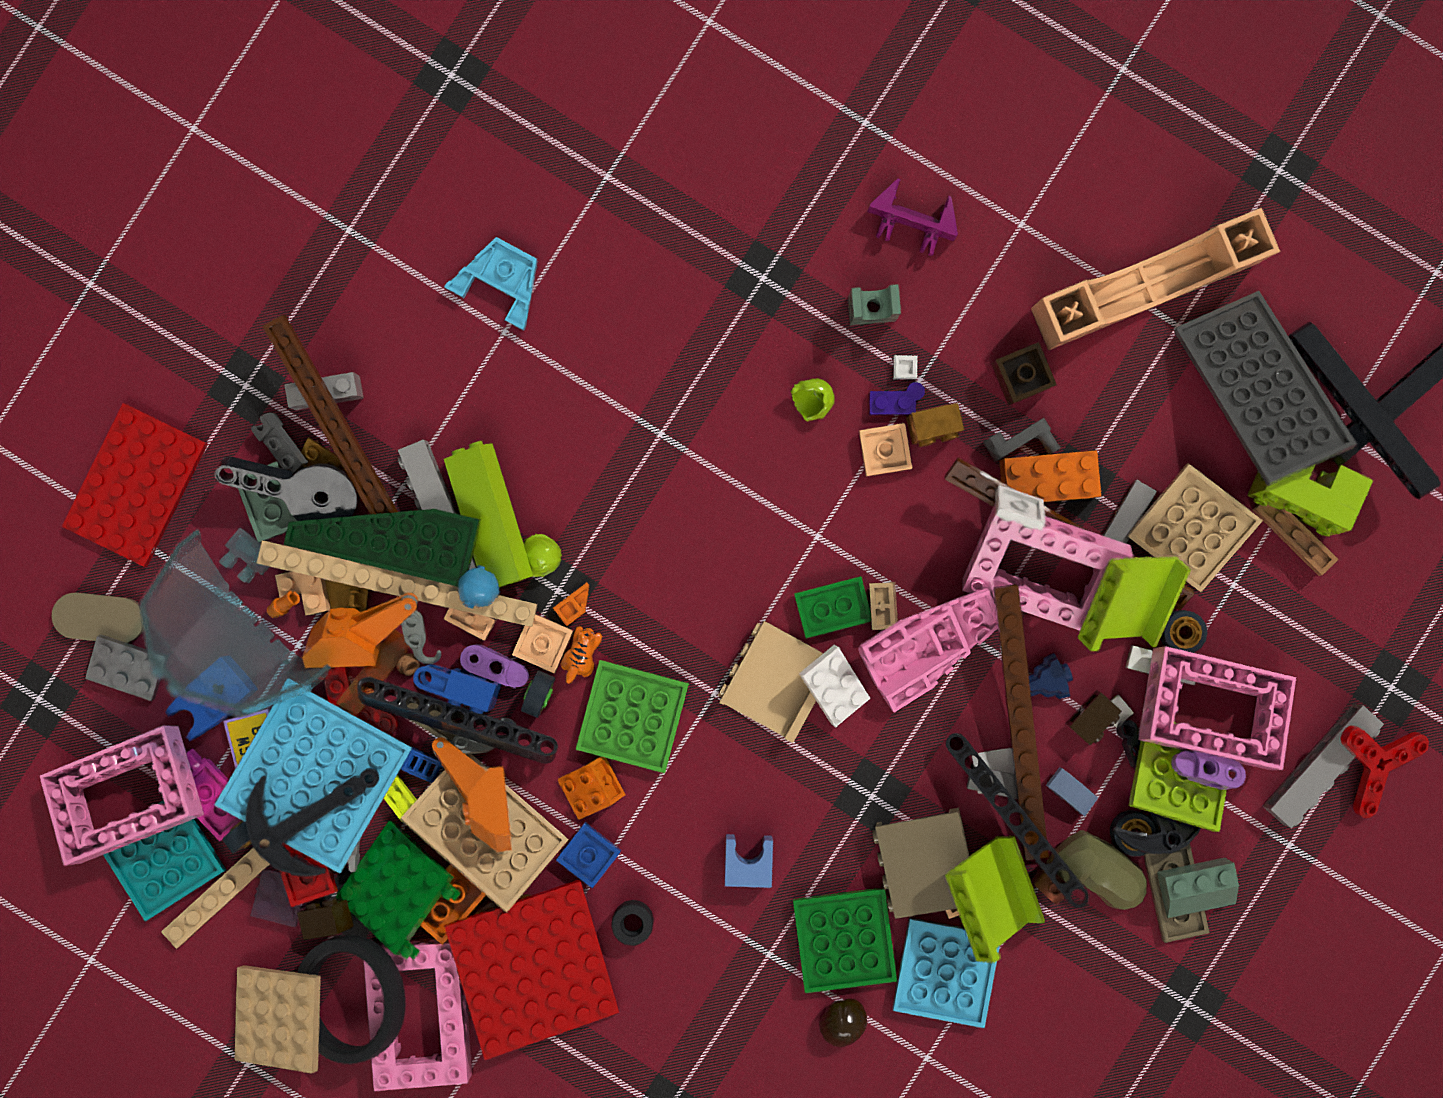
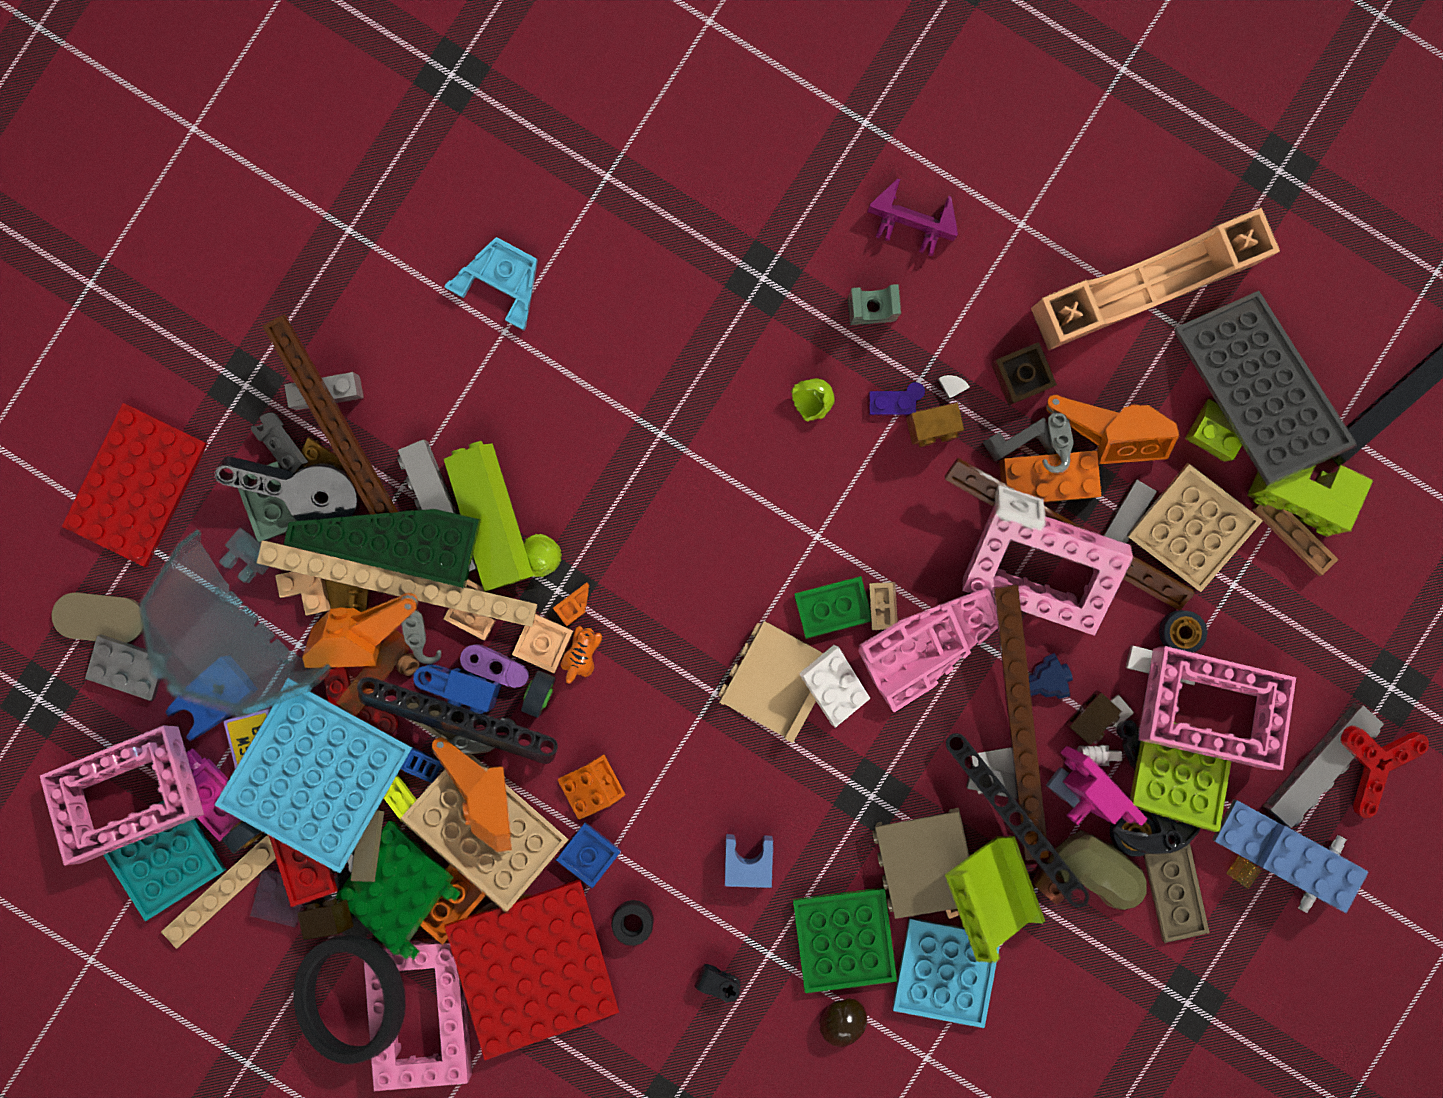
(277, 834): black piece -> none
(277, 1018): tan plate -> none
(281, 605): orange pin -> none
(367, 851): none -> dark tan tile
(478, 587): dark azure cap -> none
(632, 716): bright green plate -> none
(715, 981): none -> black piece
(885, 449): light nougat plate -> none
(905, 367): white tile -> none
(952, 385): none -> white tile
(1096, 792): none -> dark pink brick
(1101, 754): none -> white hinge
(1126, 436): none -> orange slope
(1134, 600): lime panel -> none
(1191, 766): medium lavender piece -> none
(1198, 887): sand green slope -> none
(1214, 433): none -> lime slope
(1244, 872): none -> clear yellow tile
(1292, 857): none -> medium blue piece
(1364, 411): black beam -> none

